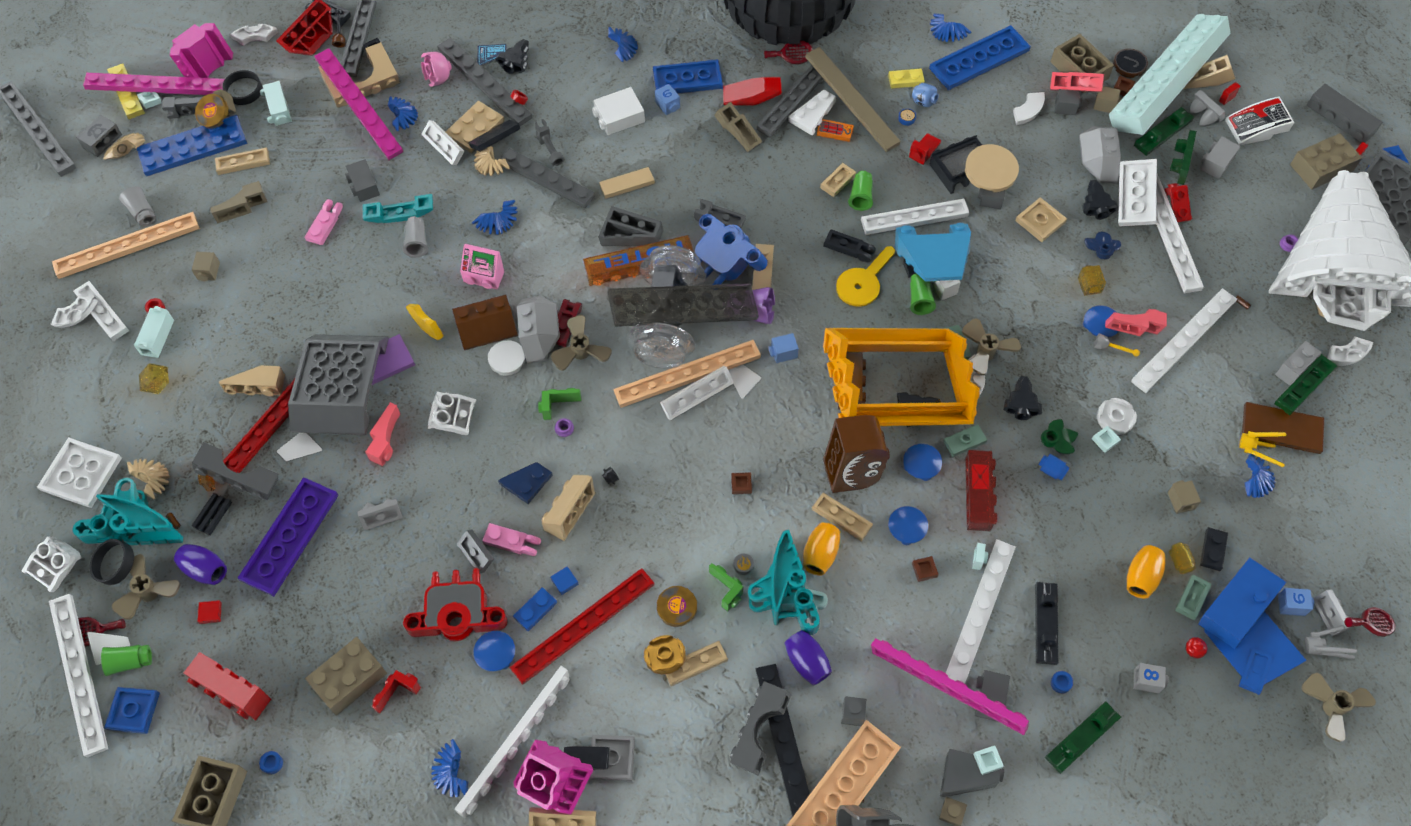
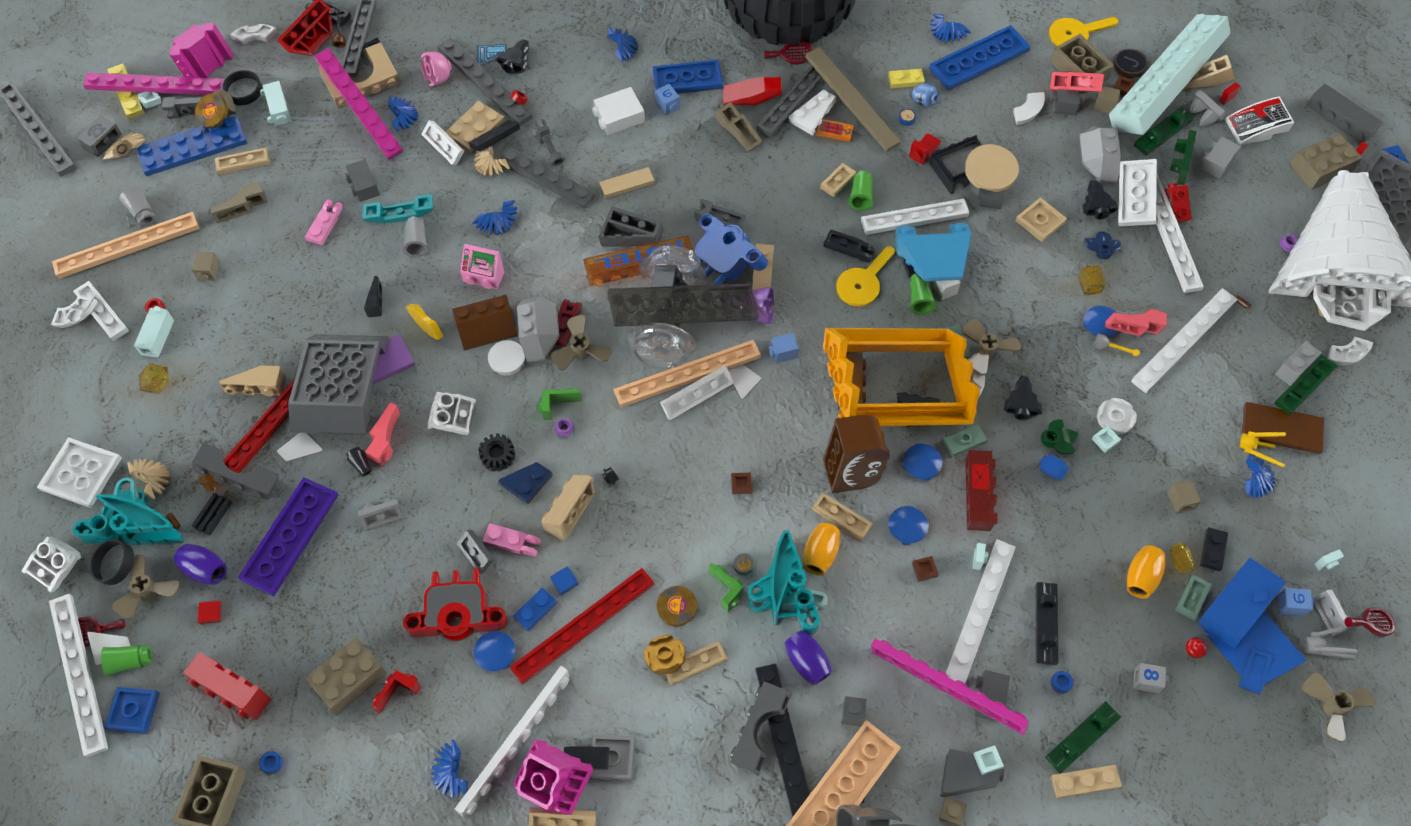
(359, 461): none -> black cone
(373, 303): none -> black slope
(493, 442): none -> black tyre
(1061, 26): none -> yellow piece
(1086, 781): none -> tan plate
(1329, 561): none -> light aqua plate

